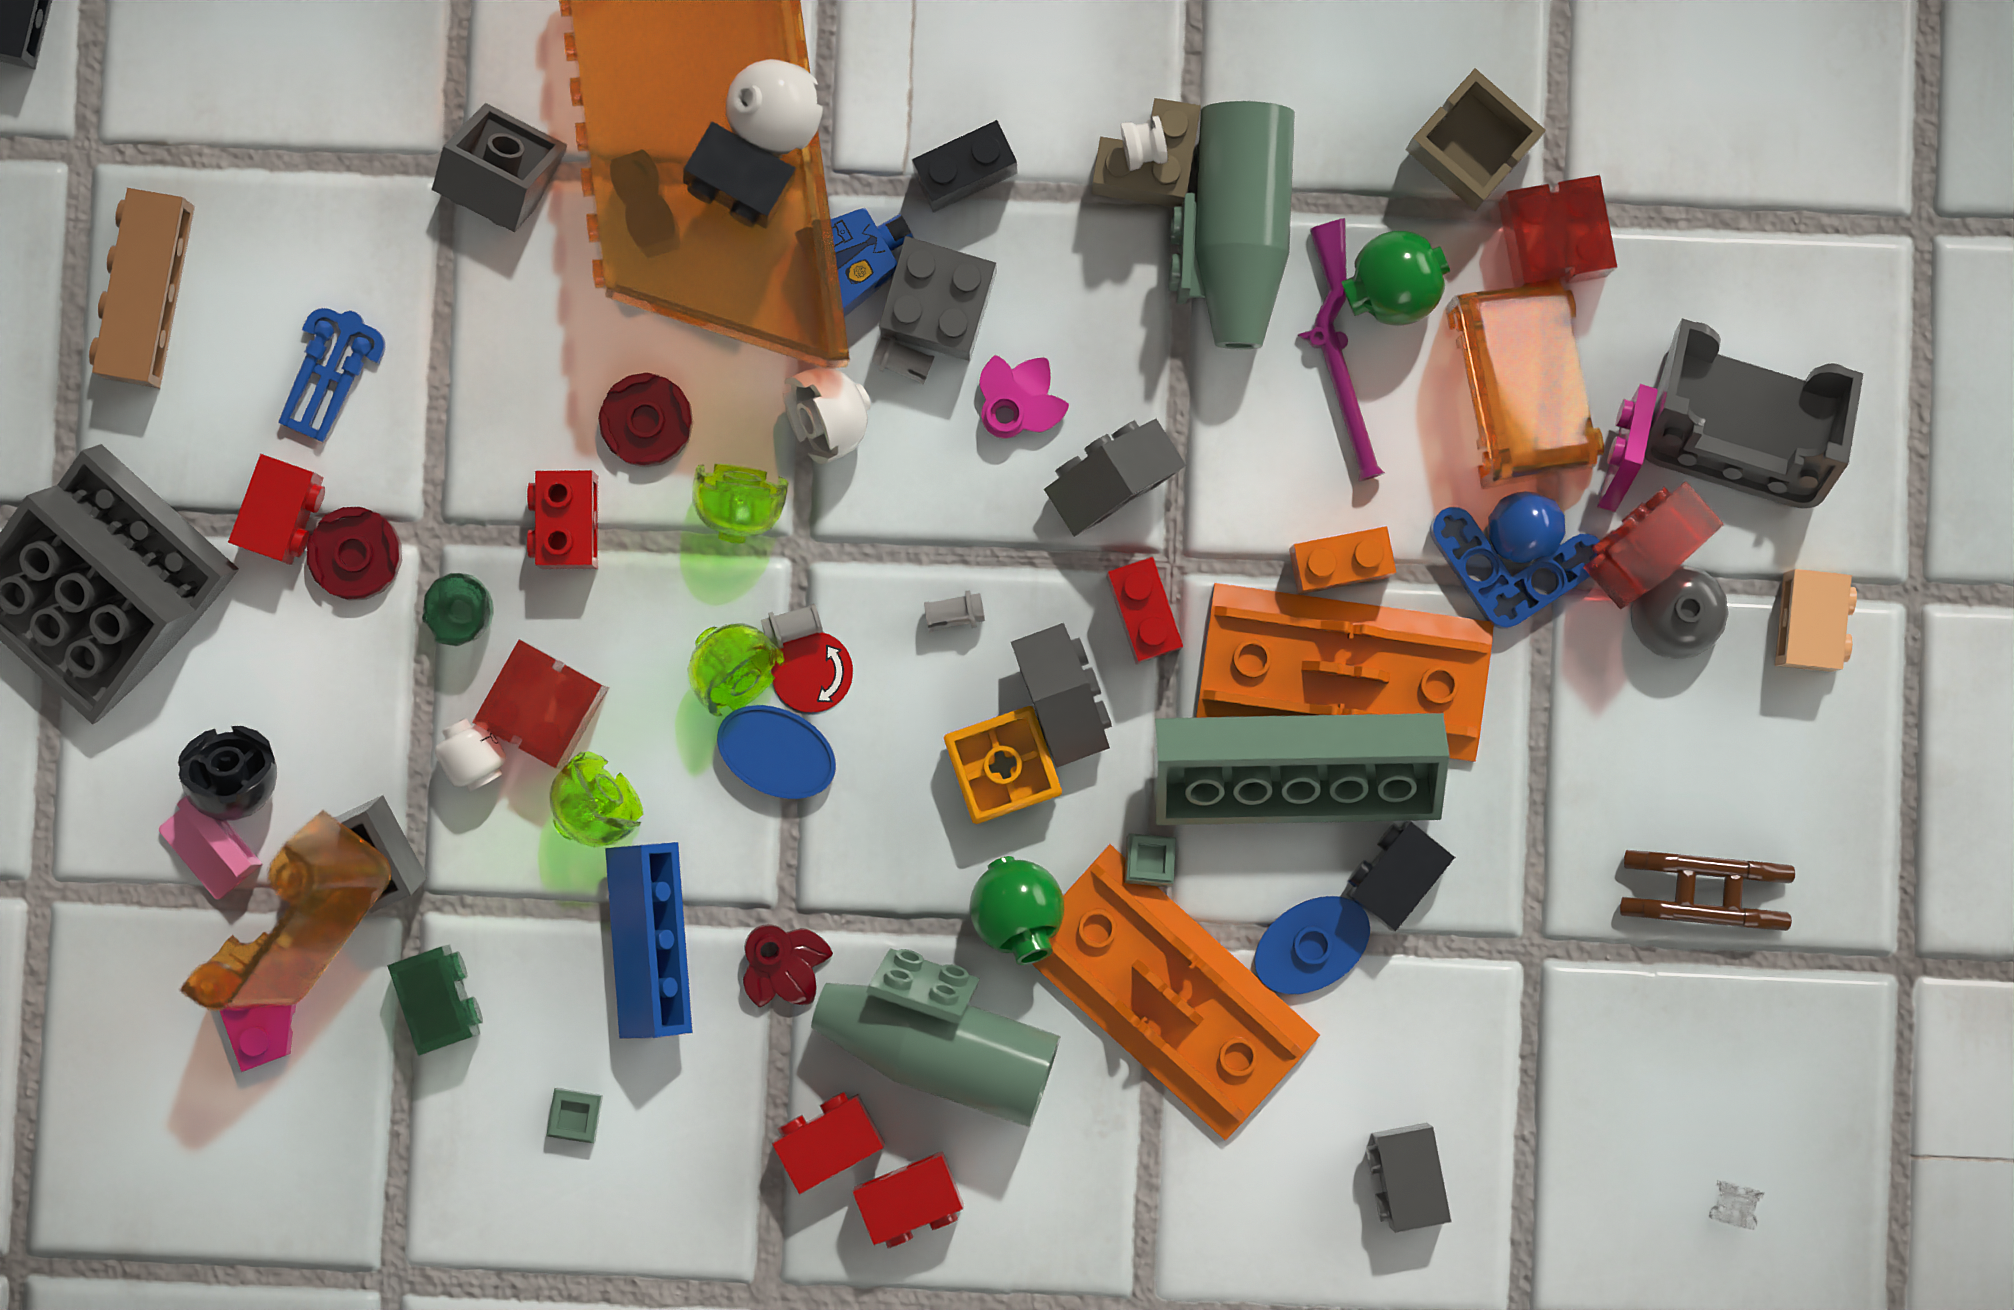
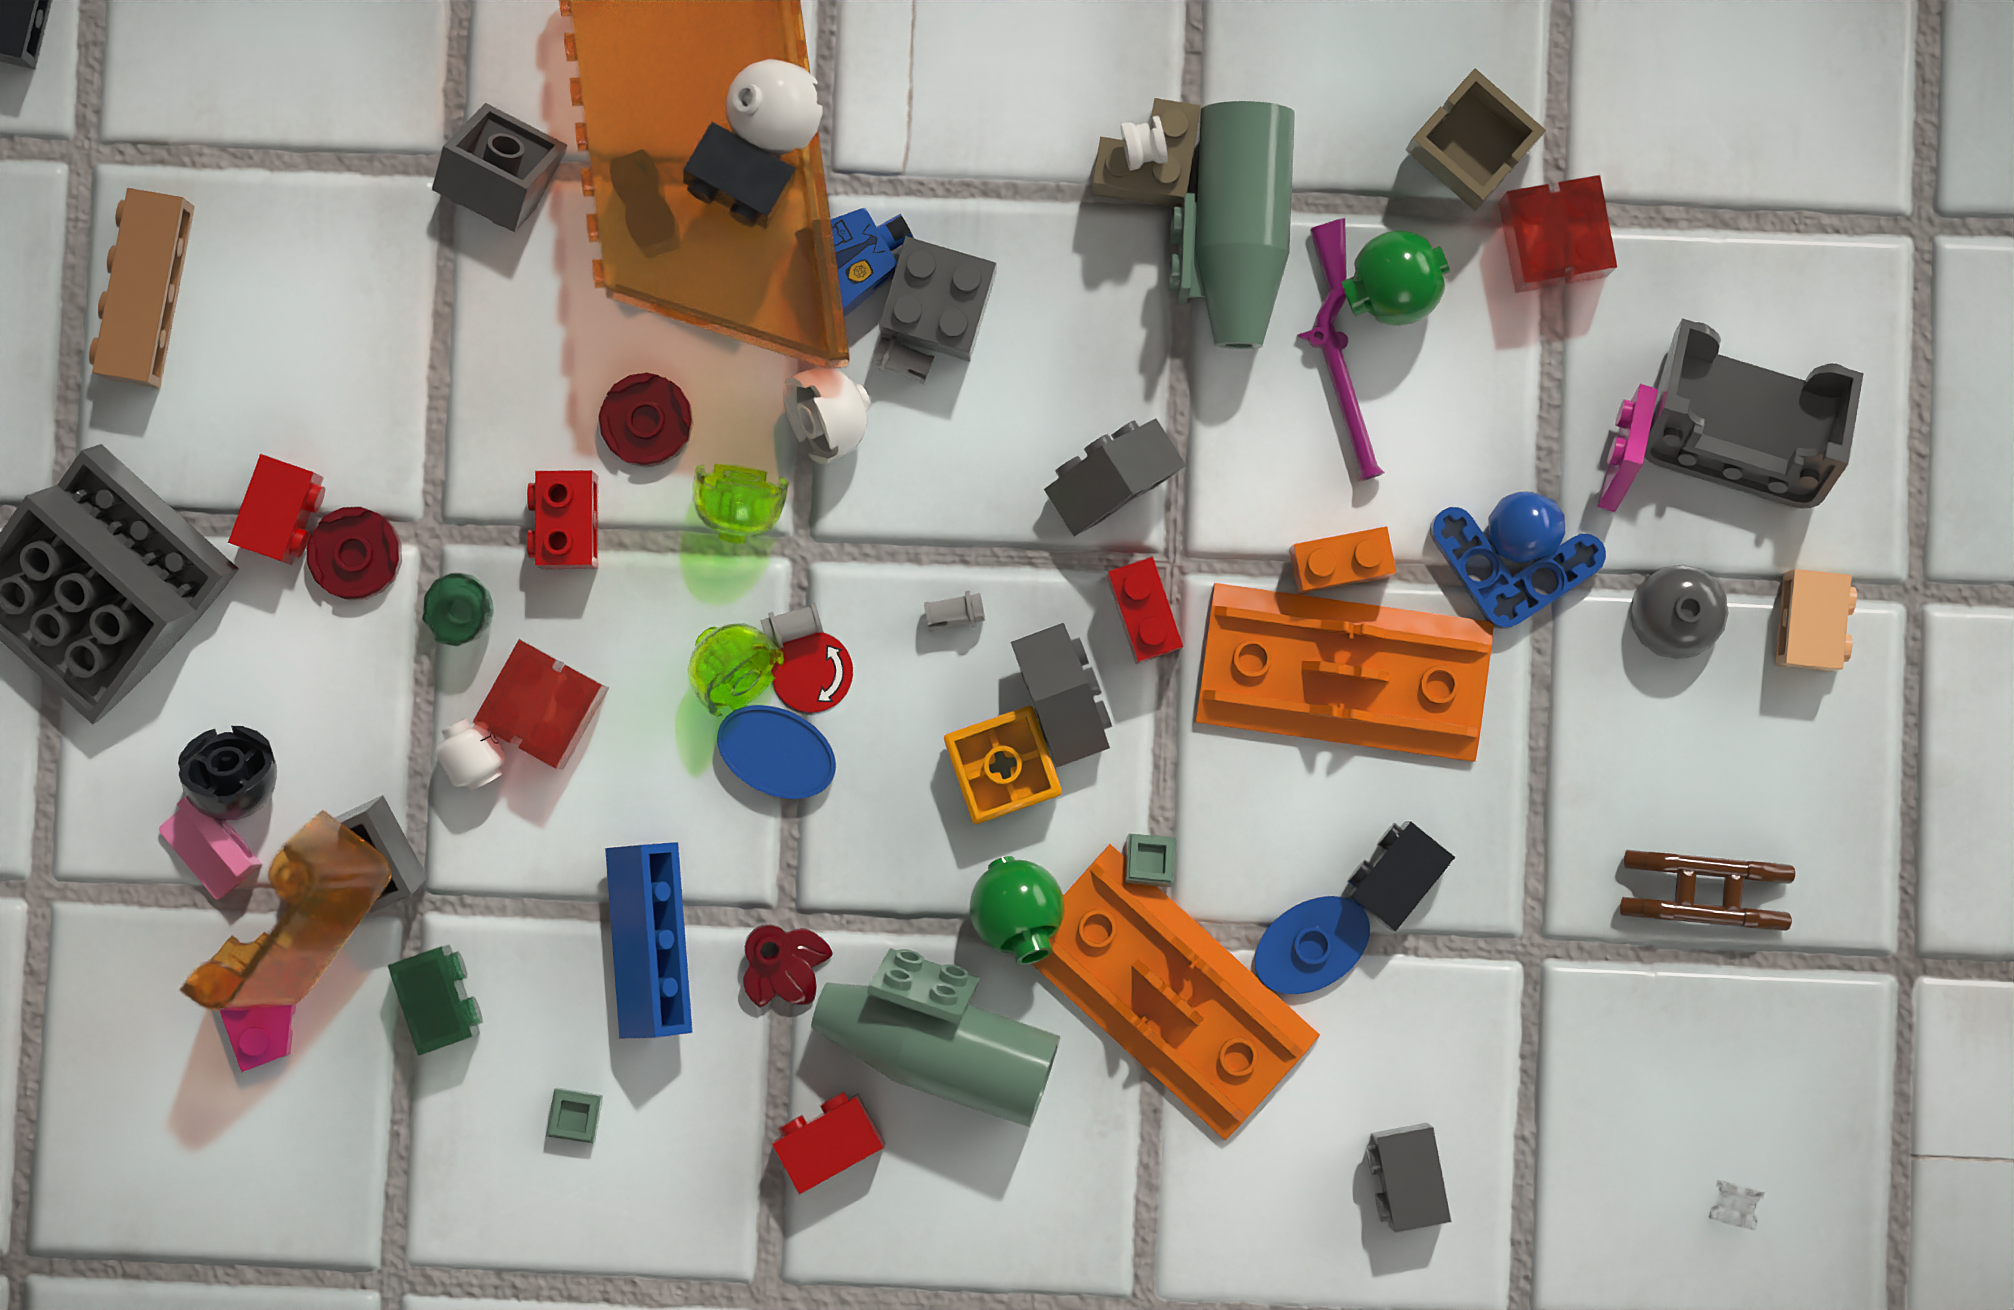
(350, 325): blue piece -> none
(592, 804): clear neon green cylinder -> none
(909, 1199): red brick -> none
(965, 166): black brick -> none
(1023, 392): dark pink plate -> none
(1300, 769): sand green brick -> none
(1525, 383): clear orange windscreen -> none
(1651, 543): clear red piece -> none

